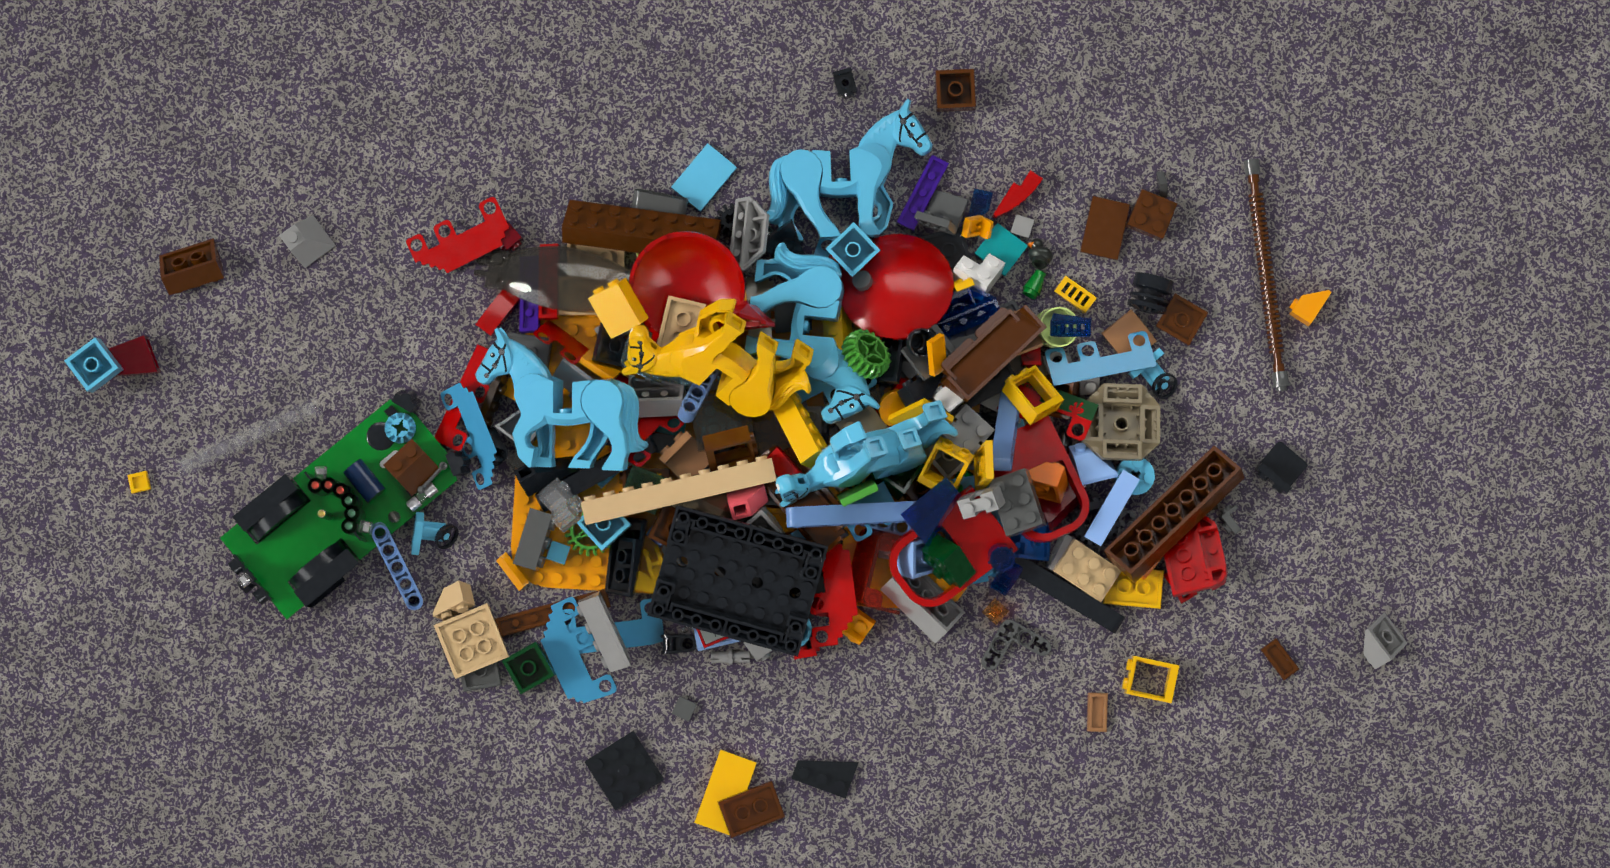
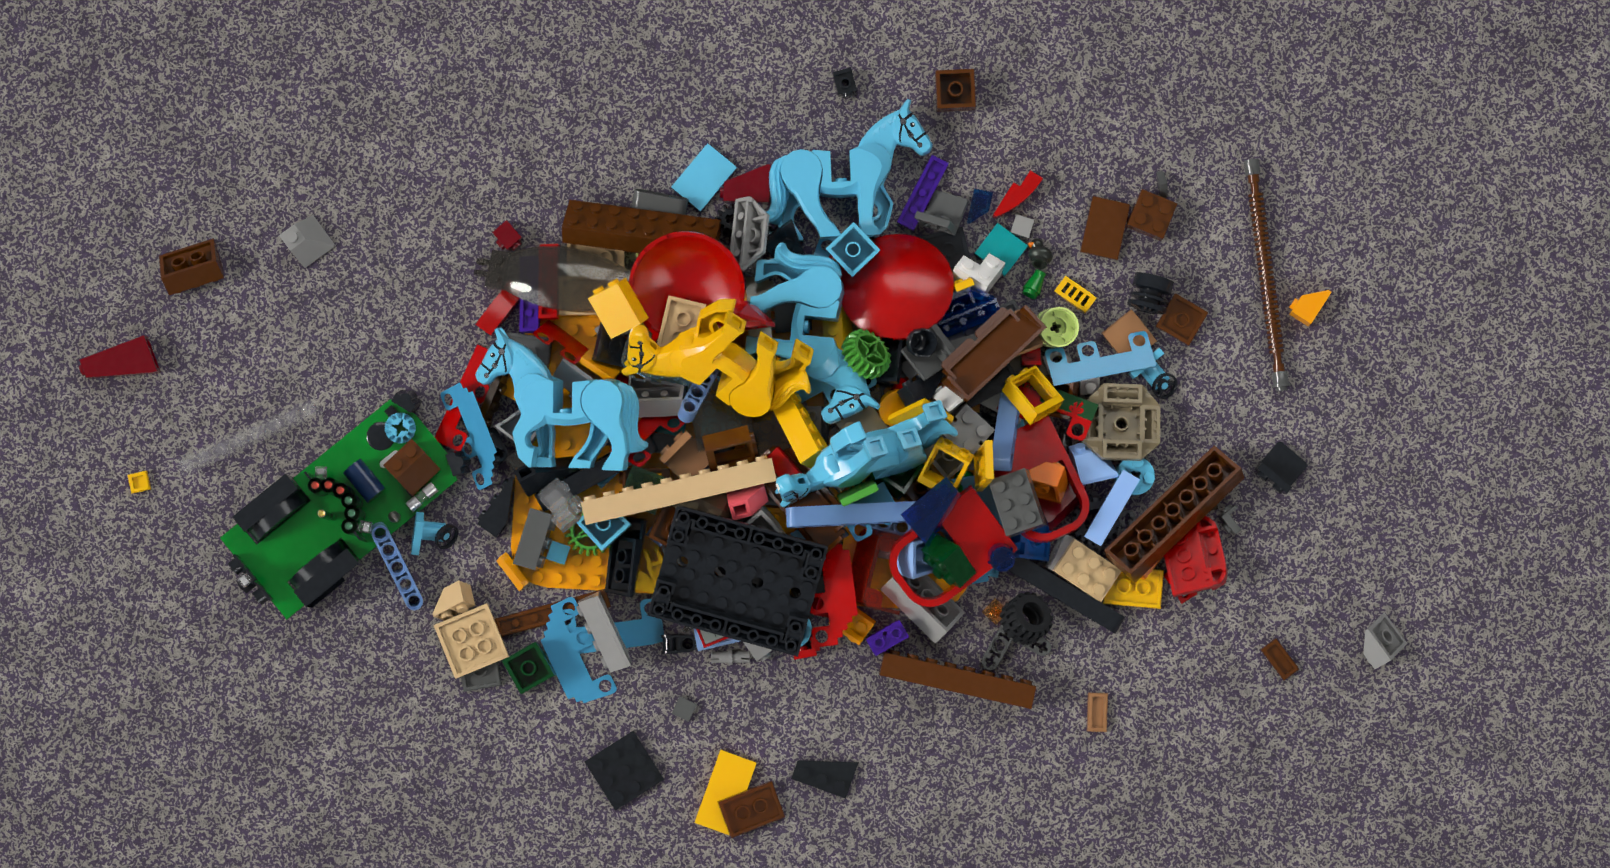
(93, 365): medium azure brick -> none
(442, 466): dark grey hinge -> none
(463, 248): red piece -> none
(498, 514): none -> black slope
(752, 184): none -> dark red slope
(862, 280): dark grey tile -> none
(894, 634): none -> dark purple window
(936, 354): light orange tile -> none
(957, 680): none -> reddish brown brick
(977, 226): light orange bracket -> none
(990, 500): light grey brick -> none
(1007, 578): clear blue slope -> none
(1017, 626): none -> black tyre
(1062, 331): clear blue slope -> none
(1169, 685): yellow window -> none

